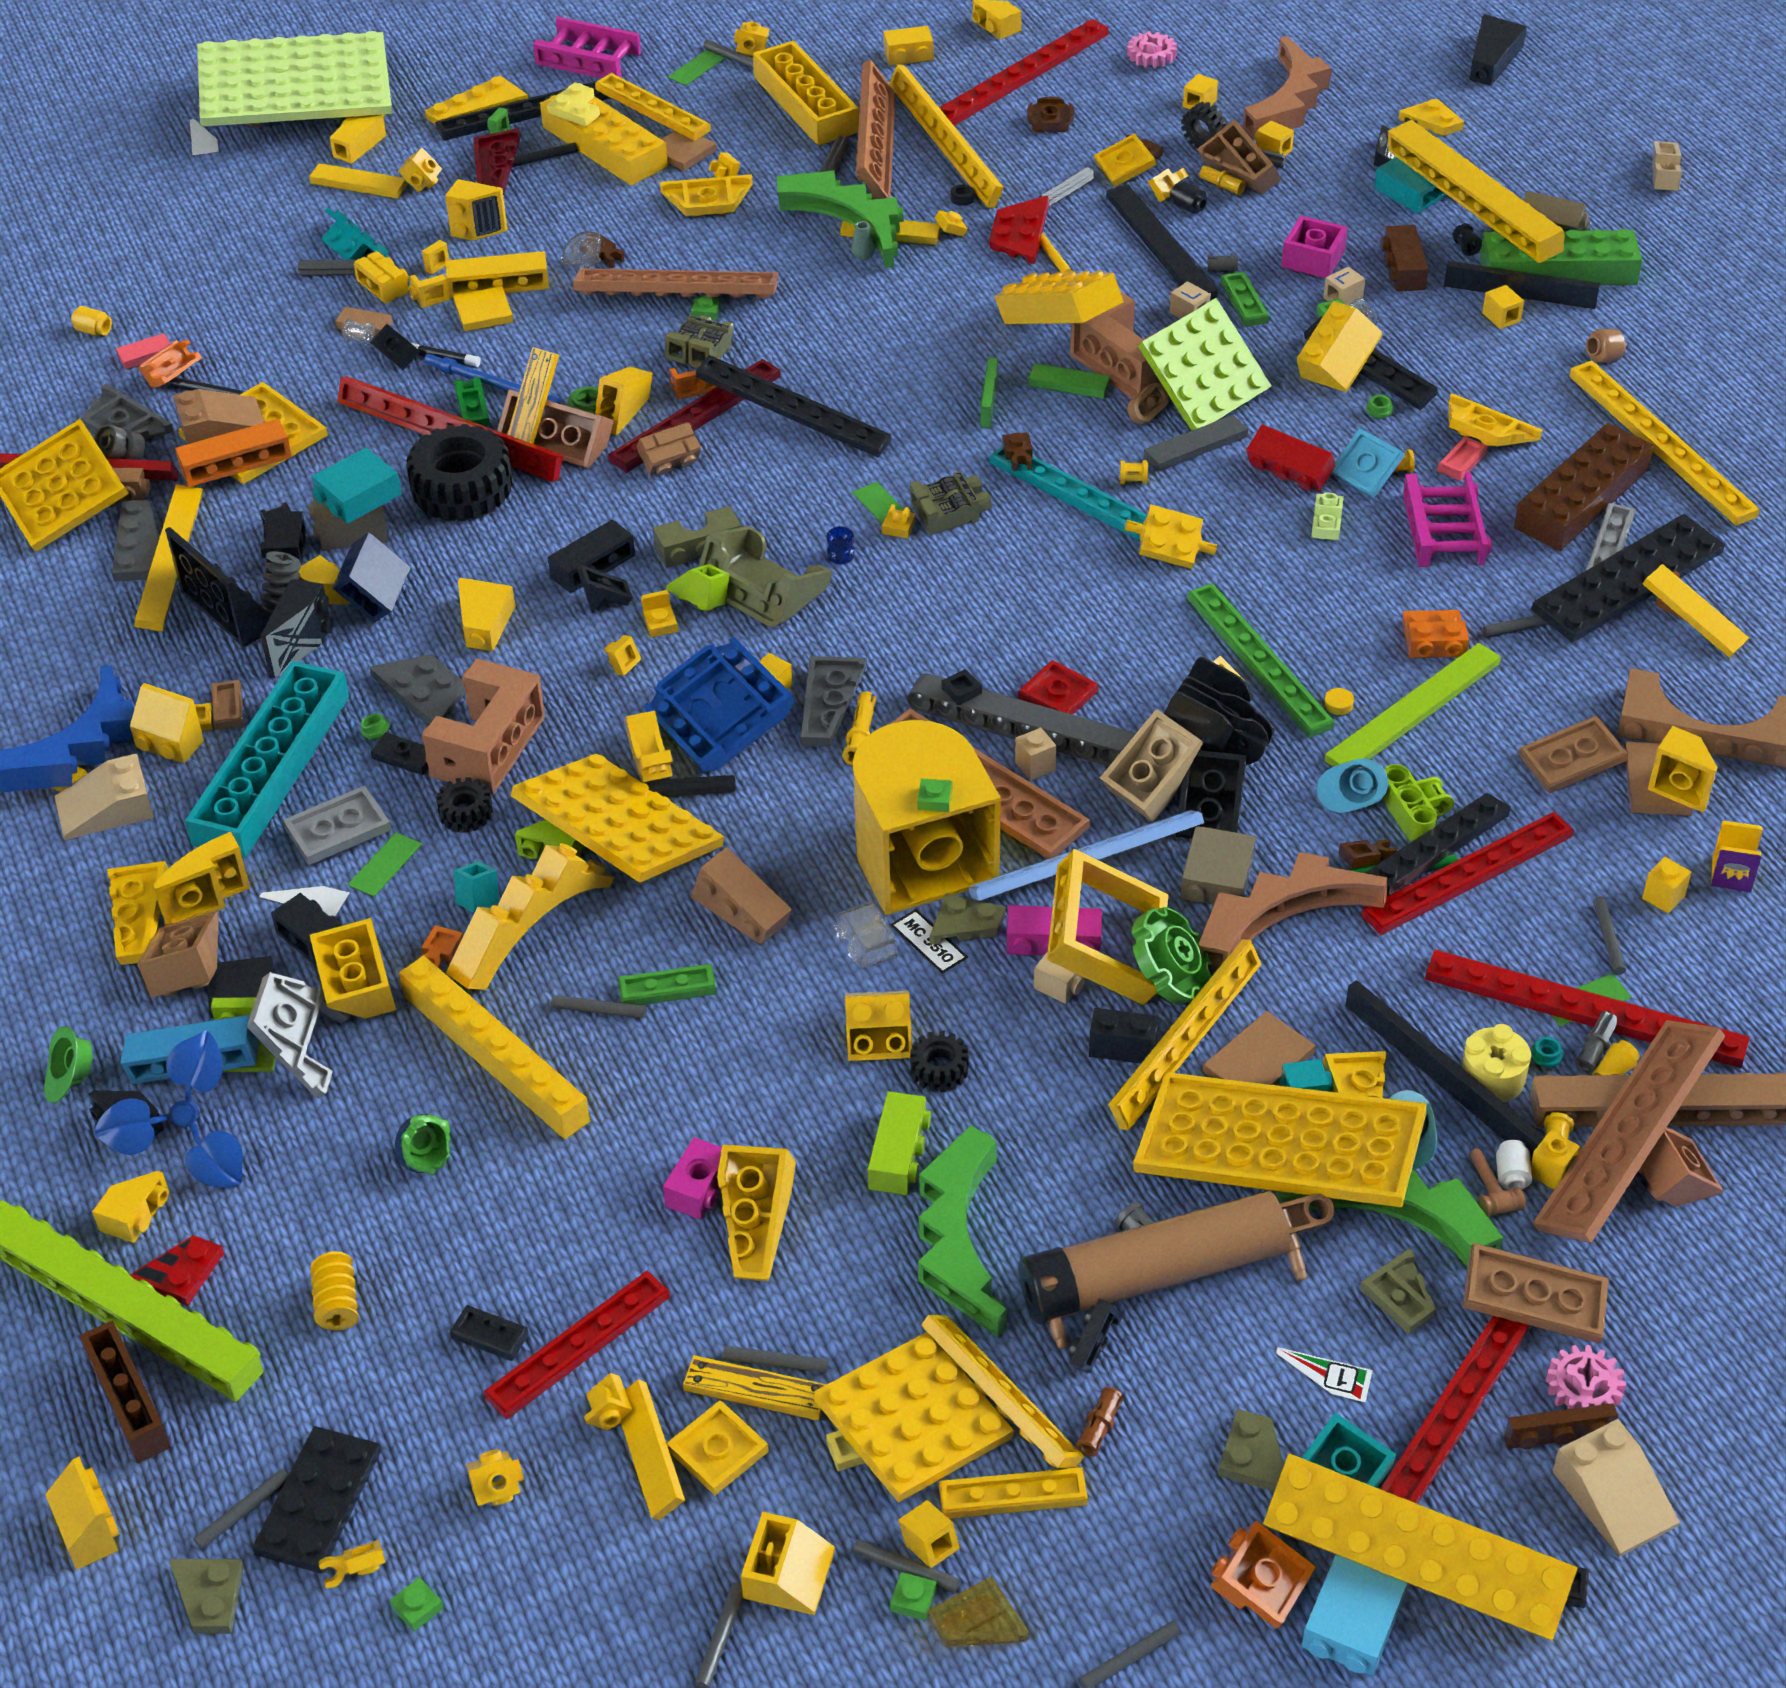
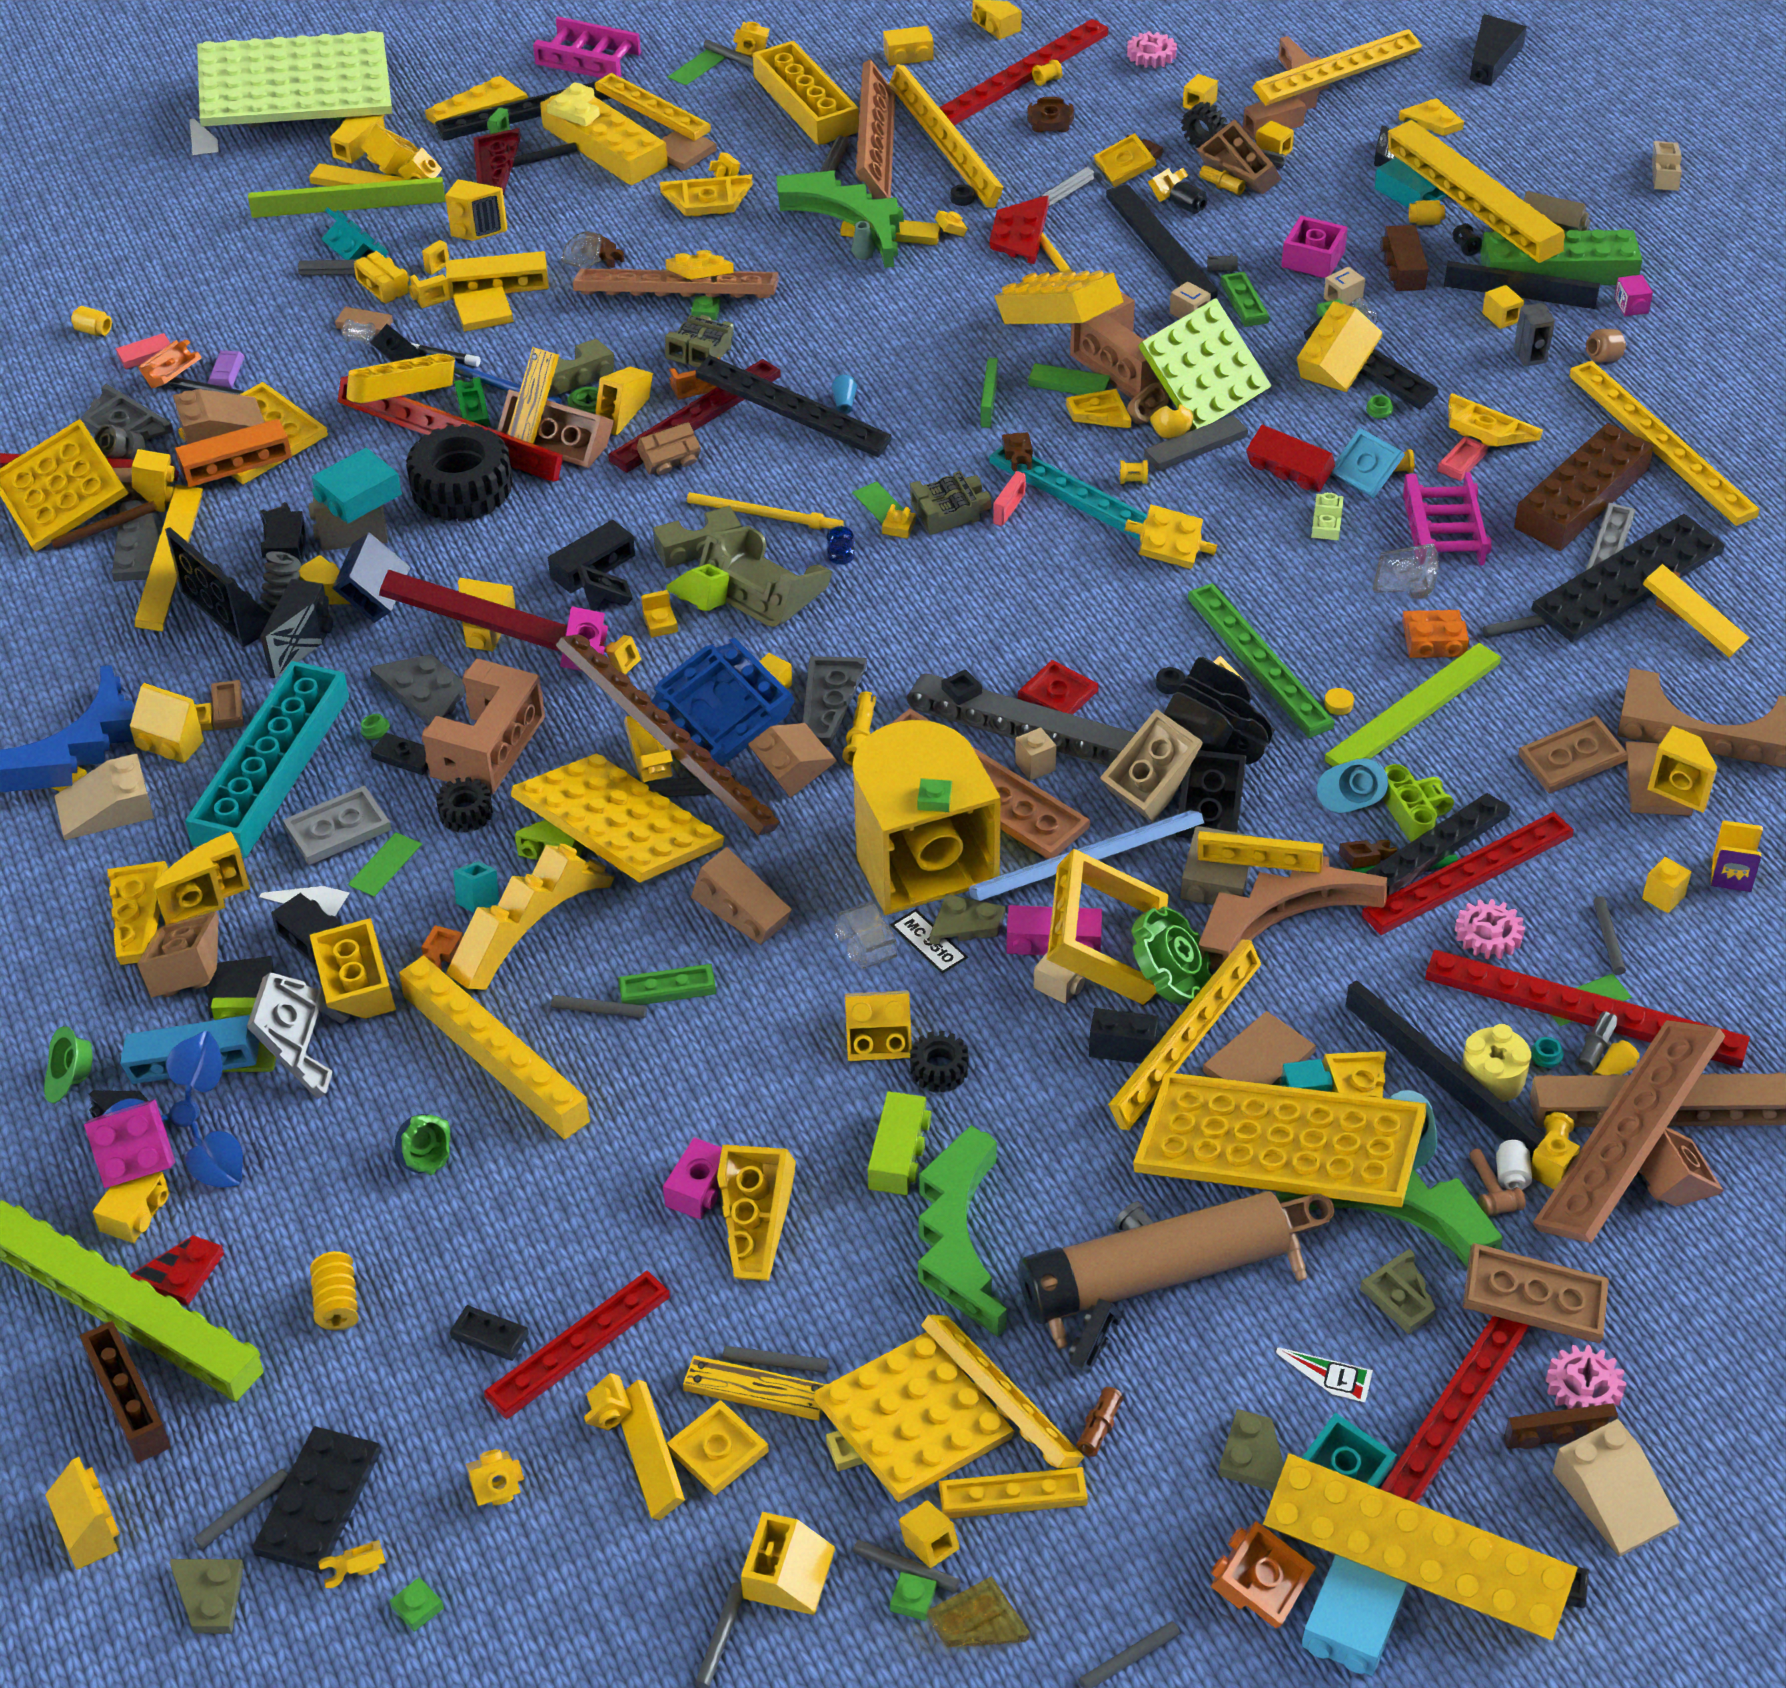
(104, 524): none -> reddish brown bar
(129, 1143): none -> dark pink brick
(153, 477): none -> yellow slope
(226, 368): none -> medium lavender tile
(346, 197): none -> lime tile
(387, 150): none -> yellow slope
(400, 378): none -> yellow beam
(472, 610): none -> dark red tile
(588, 624): none -> dark pink brick
(590, 364): none -> olive arch
(667, 733): none -> reddish brown plate
(699, 265): none -> yellow plate
(792, 755): none -> medium nougat slope
(813, 520): none -> yellow bar
(844, 391): none -> dark azure cone
(1009, 498): none -> coral tile
(1047, 72): none -> yellow bush
(1099, 408): none -> yellow wing
(1169, 680): none -> black tile
(1171, 423): none -> yellow hair
(1260, 852): none -> yellow tile
(1336, 67): none -> yellow plate
(1408, 571): none -> clear slope
(1426, 212): none -> yellow brick
(1487, 929): none -> bright pink gear
(1534, 334): none -> flat silver brick
(1633, 295): none -> dark pink brick

